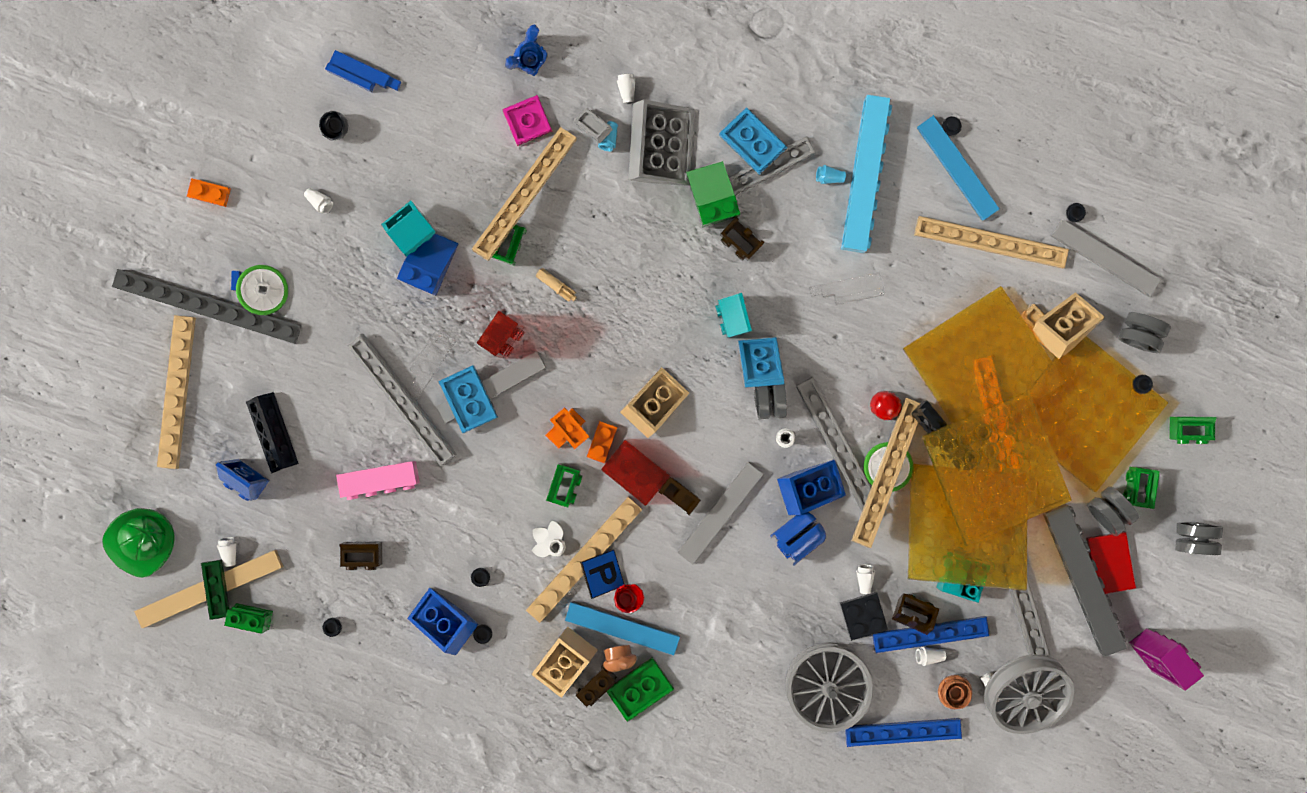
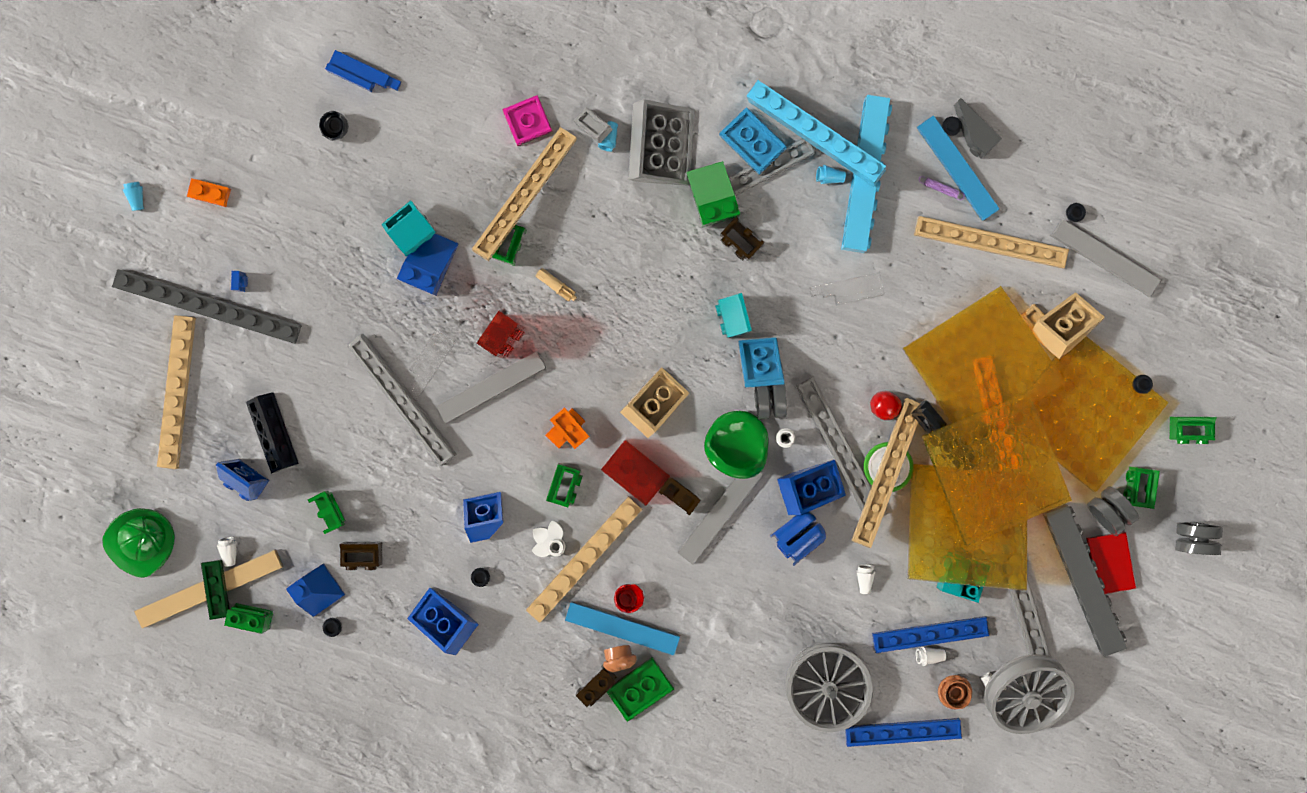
(134, 195): none -> medium azure cone
(248, 287): white wheel -> none
(315, 590): none -> blue slope
(318, 200): white cone -> none
(328, 511): none -> green window
(378, 479): bright pink brick -> none
(468, 399): dark azure tile -> none
(482, 516): none -> blue slope
(482, 634): black plate -> none
(528, 50): blue hair -> none
(564, 662): tan slope -> none
(602, 442): orange plate -> none
(602, 573): blue piece -> none
(627, 87): white cone -> none
(737, 444): none -> green piece
(816, 133): none -> medium azure brick
(863, 616): black plate -> none
(923, 608): dark brown window -> none
(941, 187): none -> lavender piece
(977, 132): none -> dark grey slope
(1144, 332): dark grey wheel -> none
(1167, 659): magenta brick -> none

